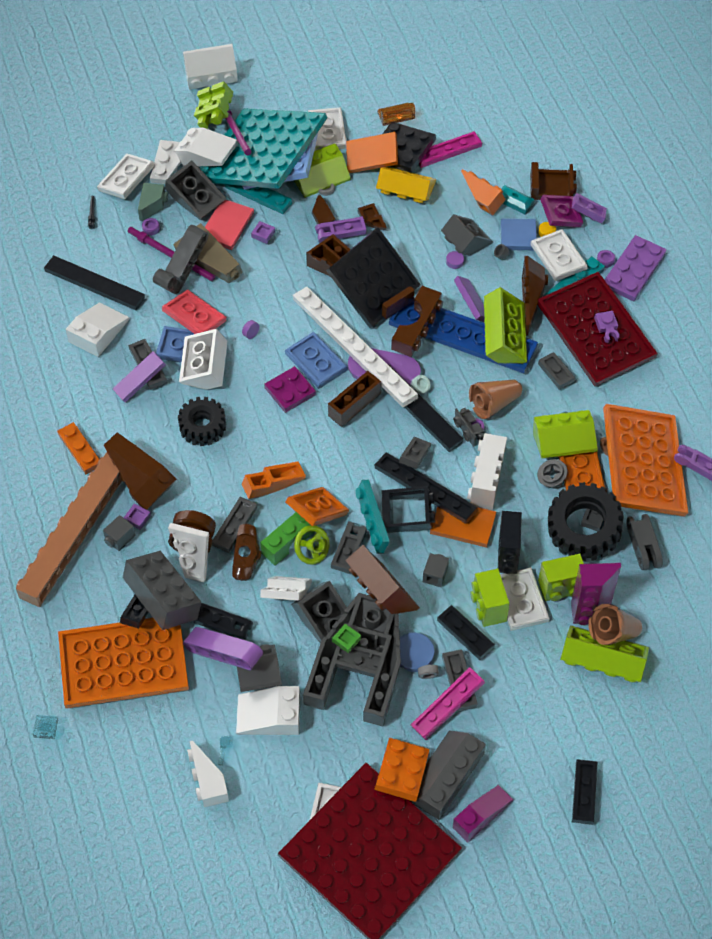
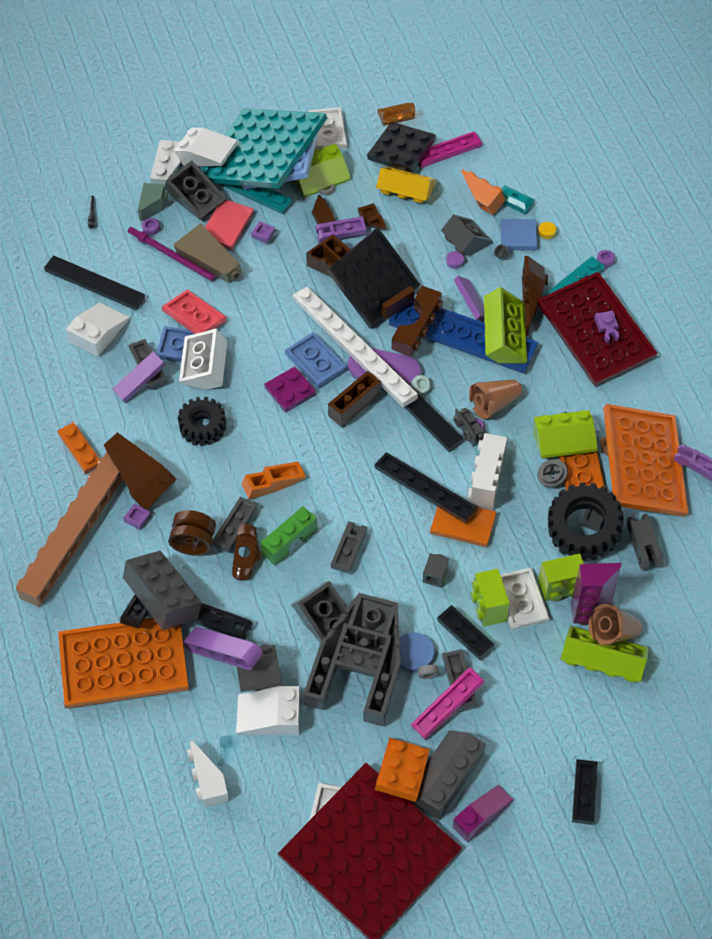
(45, 727): clear light blue plate -> none
(118, 533): dark grey brick -> none
(125, 176): white tile -> none
(182, 260): dark grey beam -> none
(193, 550): white wing -> none
(210, 66): white slope -> none
(213, 104): lime hips -> none
(237, 133): magenta bar -> none
(250, 329): medium lavender tile -> none
(286, 588): white slope -> none
(317, 506): orange tile -> none
(321, 545): lime piece -> none
(346, 638): bright green plate -> none
(372, 152): orange tile -> none
(372, 516): teal plate -> none
(380, 582): slope -> none
(407, 493): black window -> none
(415, 452): dark grey plate -> none
(509, 542): black window -> none
(551, 182): reddish brown panel -> none
(556, 370): dark grey plate -> none
(558, 255): white tile -> none
(560, 211): magenta plate -> none
(589, 208): medium lavender plate -> none
(634, 267): medium lavender plate -> none

